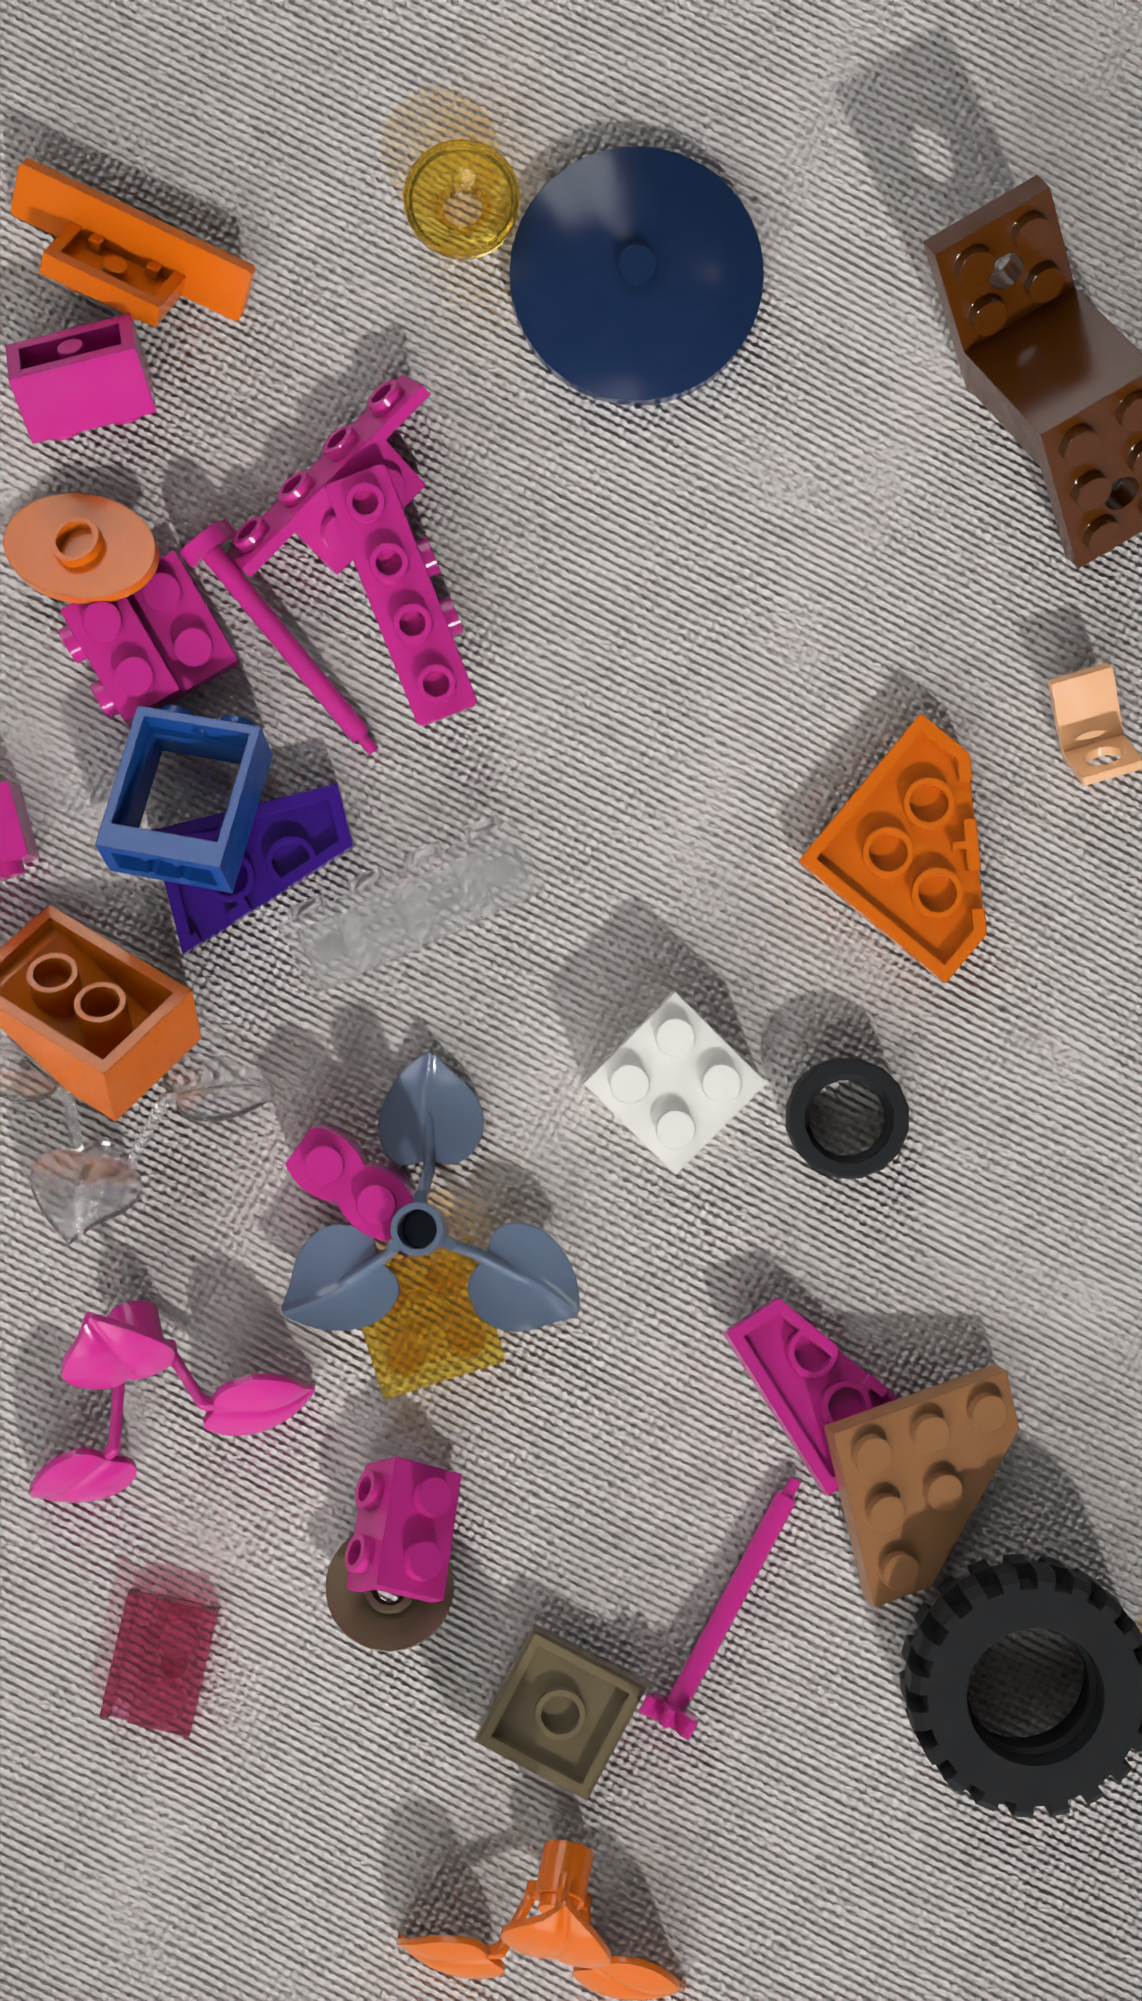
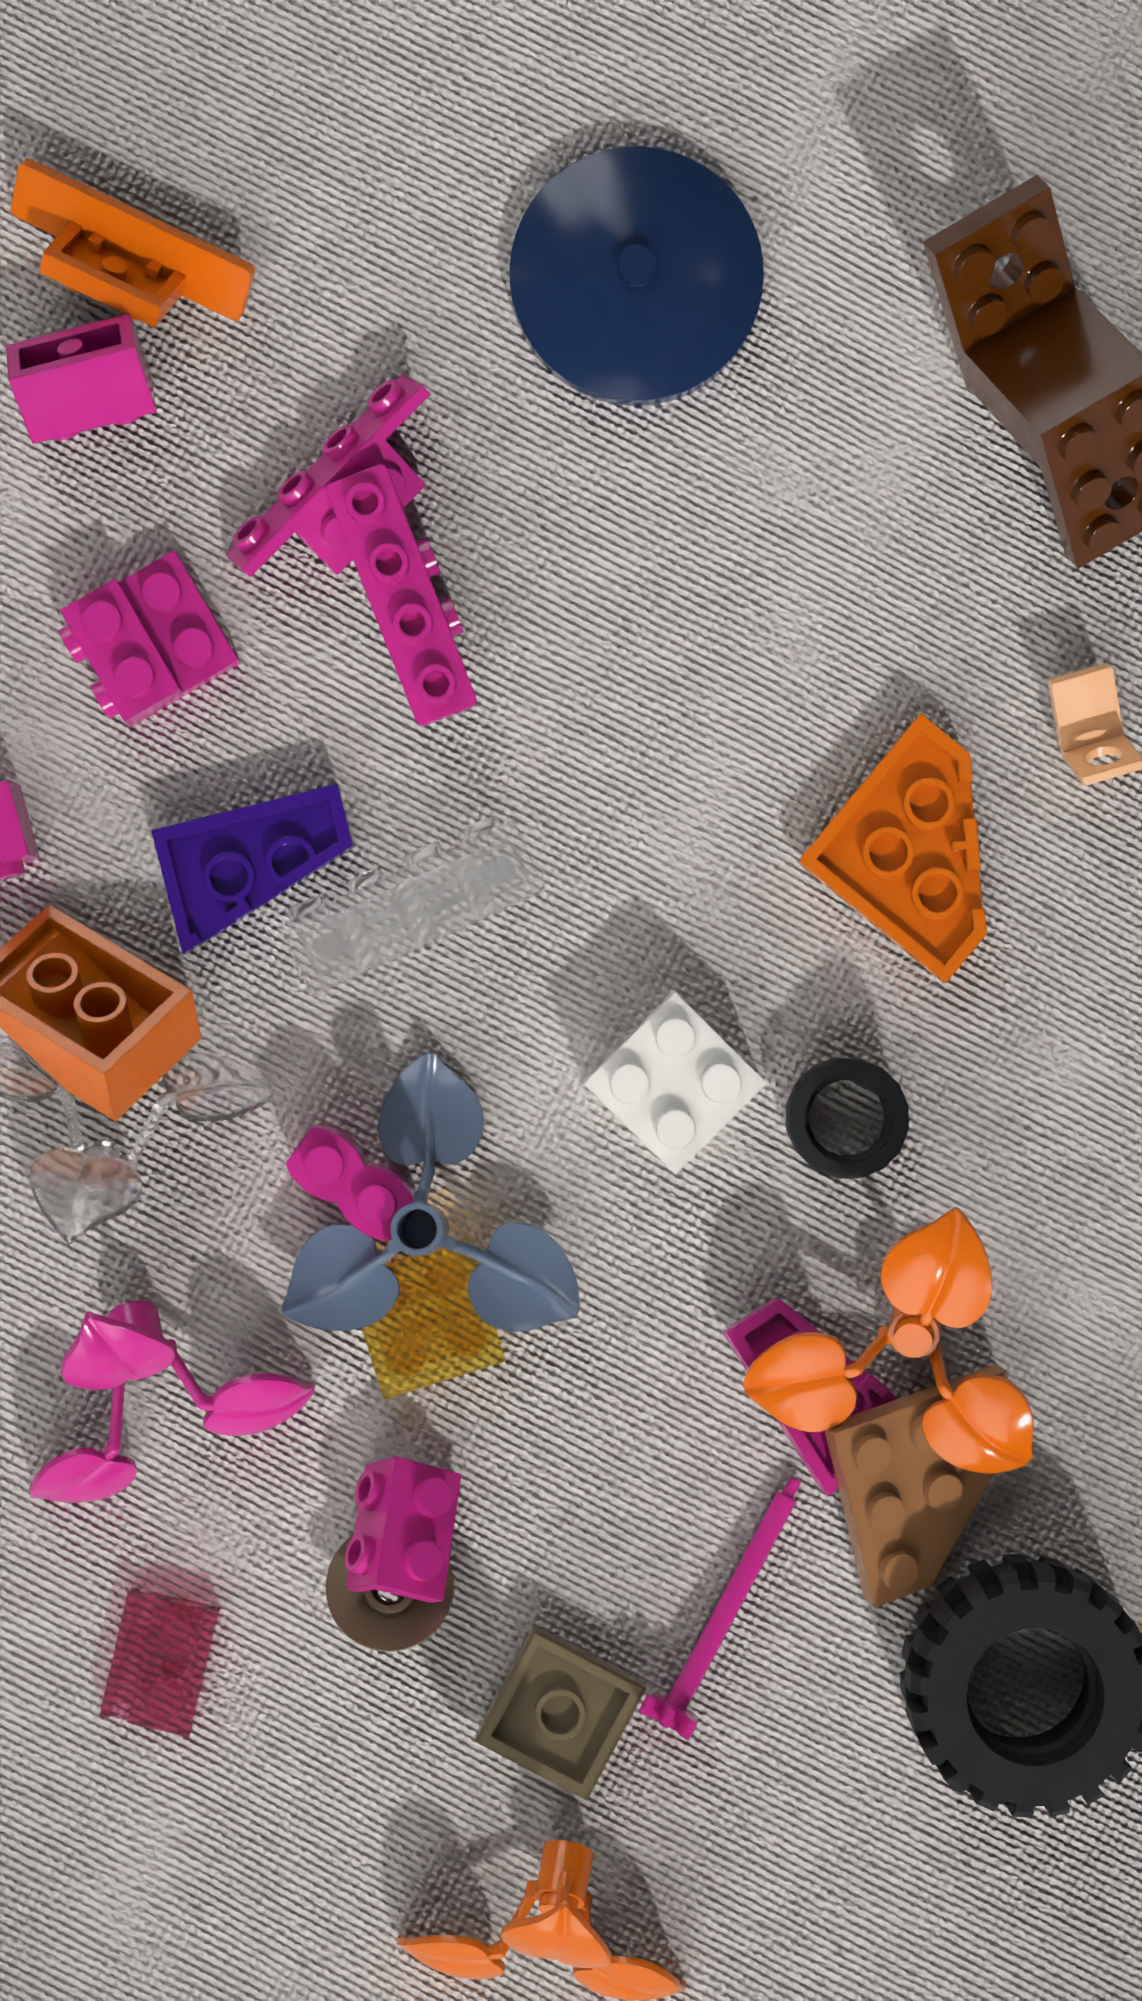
(81, 548): orange piece -> none
(174, 856): blue window -> none
(208, 548): dark pink piece -> none
(455, 169): clear yellow piece -> none
(931, 1281): none -> orange plant

